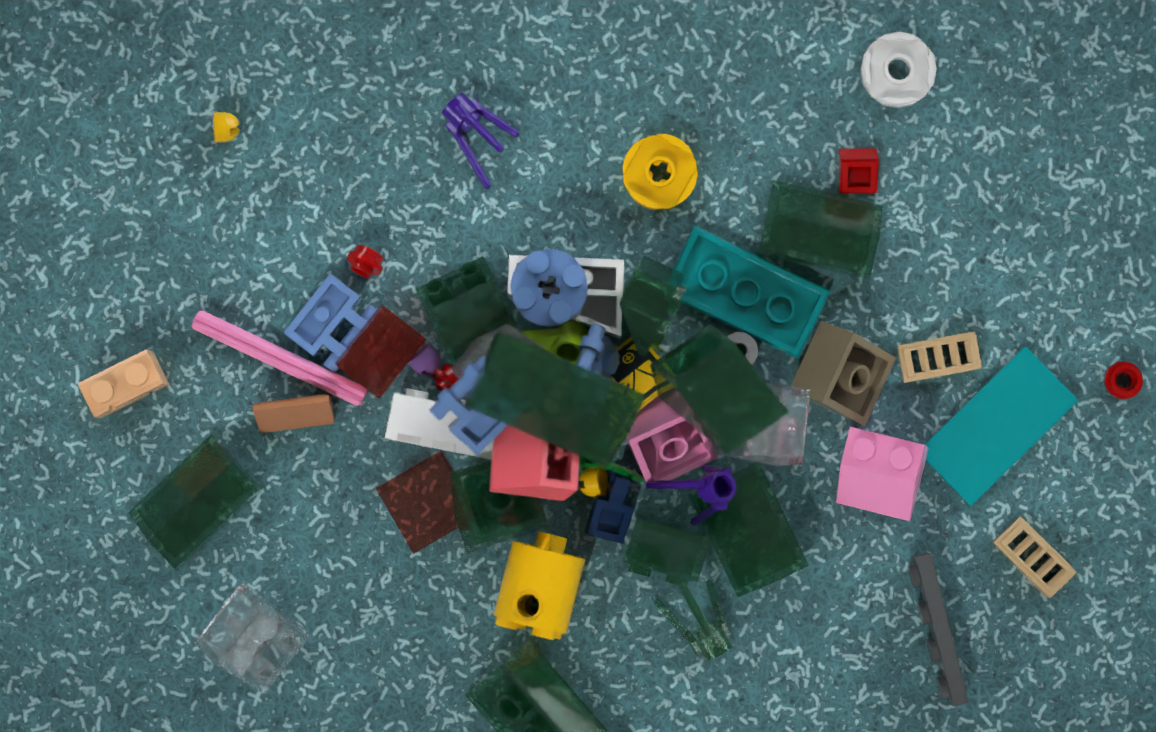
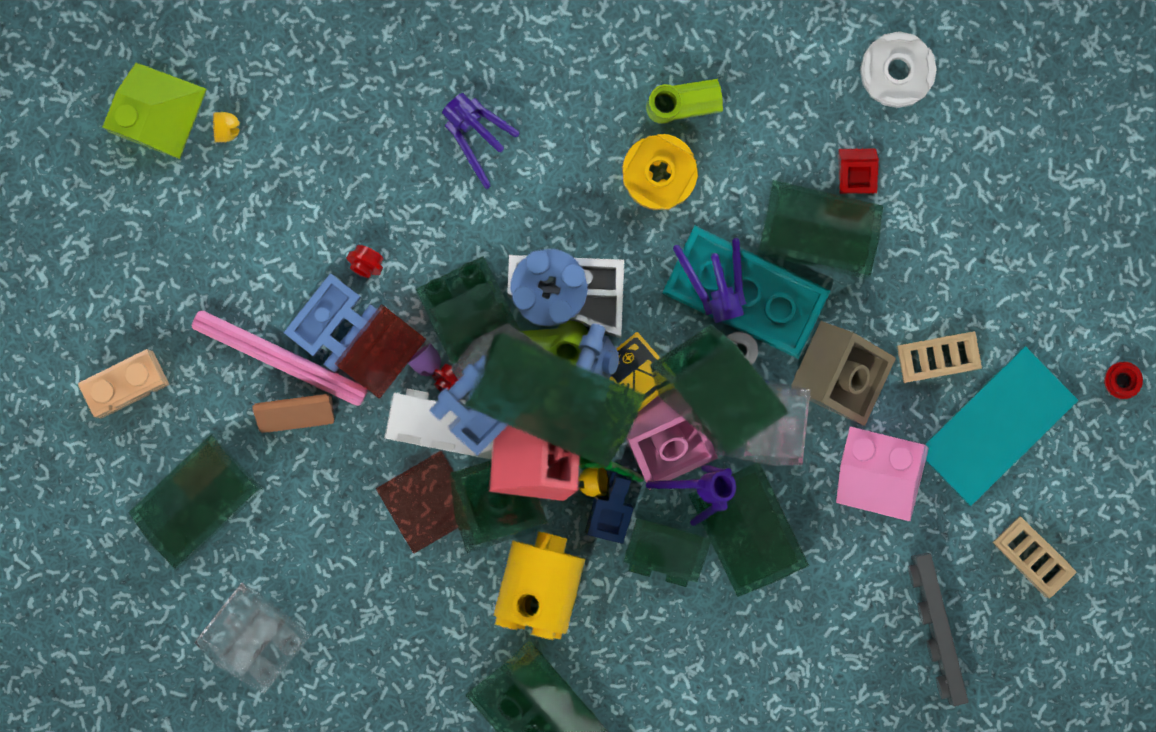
(154, 110): none -> lime slope
(647, 300): clear green slope -> none
(688, 100): none -> lime piece
(710, 639): clear green plant -> none
(724, 302): none -> dark purple plant

